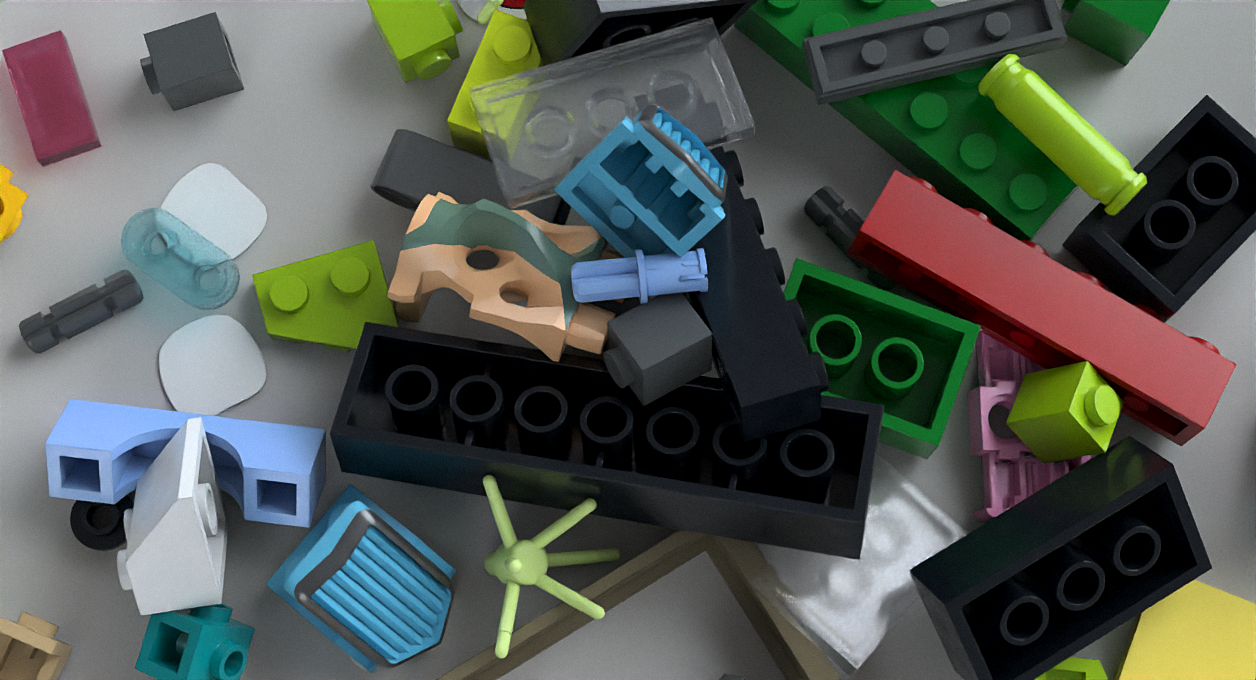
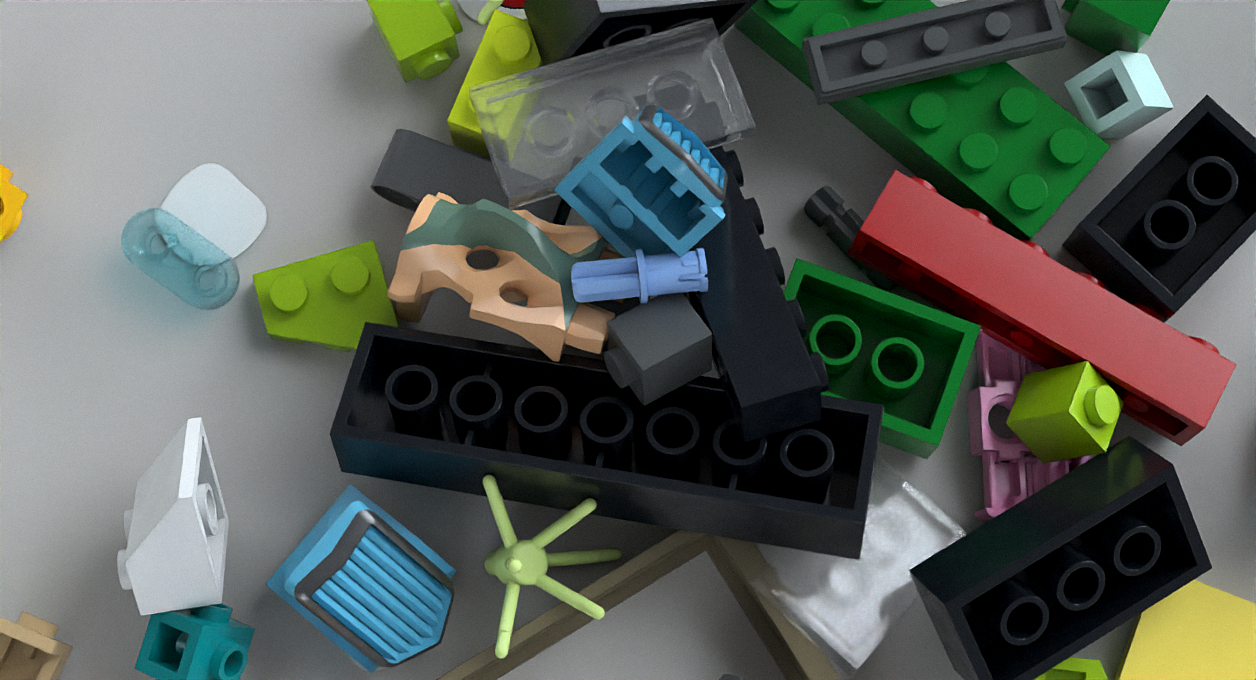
(51, 98): clear pink tile -> none
(81, 311): dark grey axle -> none
(99, 539): black plate -> none
(191, 62): dark grey brick -> none
(211, 365): white sticker -> none
(265, 466): light blue arch -> none
(1062, 134): lime axle -> none
(1119, 94): none -> light aqua brick

